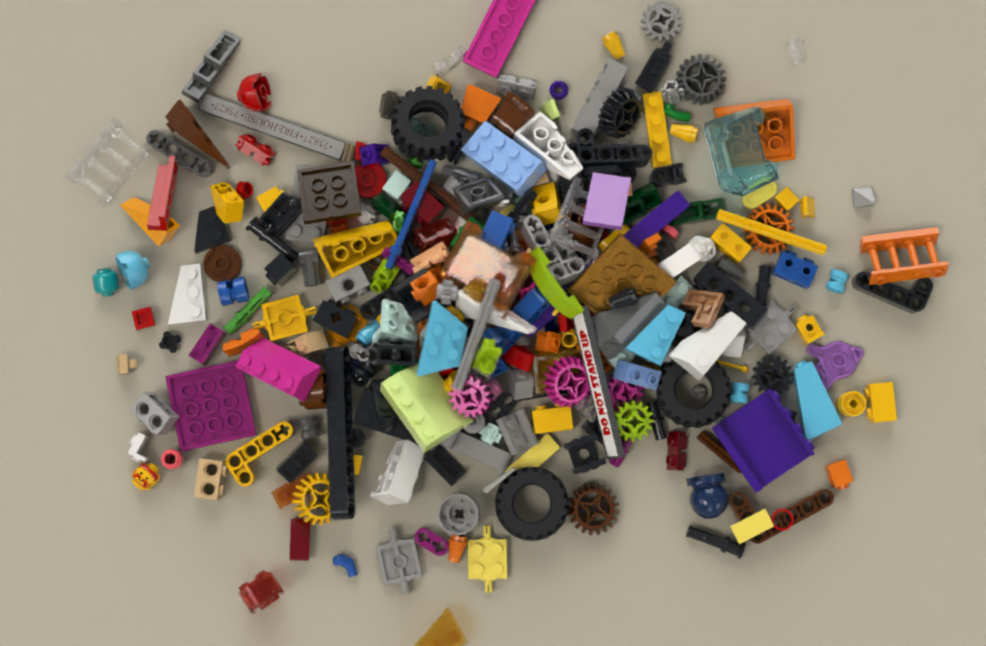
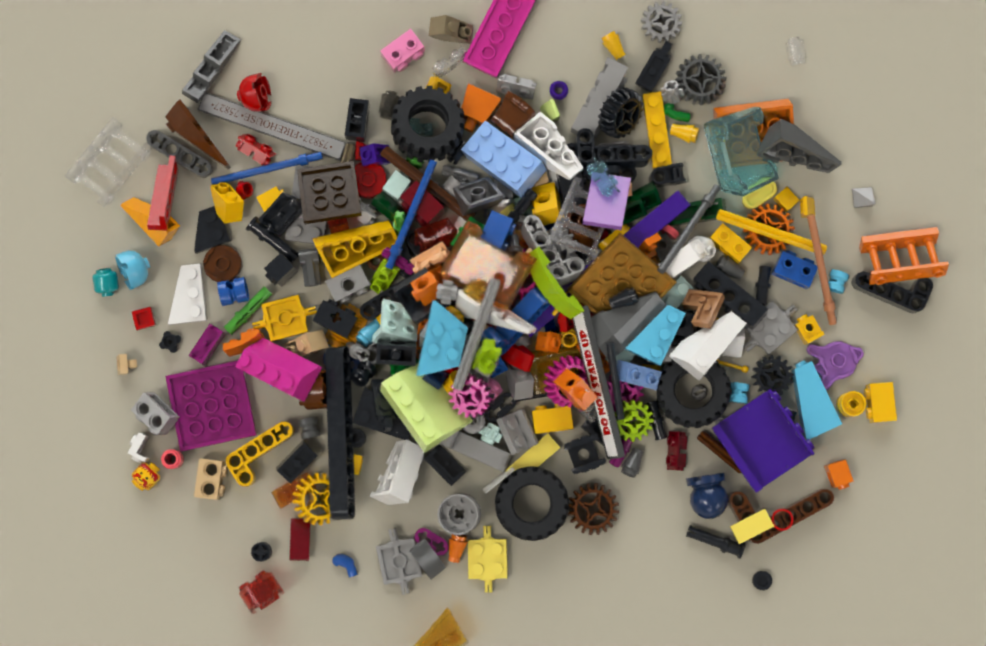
(257, 551): none -> black wheel
(302, 160): none -> blue bar
(357, 120): none -> black brick
(403, 51): none -> bright pink brick
(427, 559): none -> dark grey slope
(435, 379): none -> dark blue tile
(450, 29): none -> dark tan slope
(578, 393): none -> orange torso
(607, 183): none -> clear light blue hinge
(615, 380): none -> black bar
(632, 463): none -> dark grey cone
(707, 201): none -> dark grey bar
(762, 580): none -> black tile
(791, 144): none -> dark grey wedge
(828, 304): none -> nougat bar

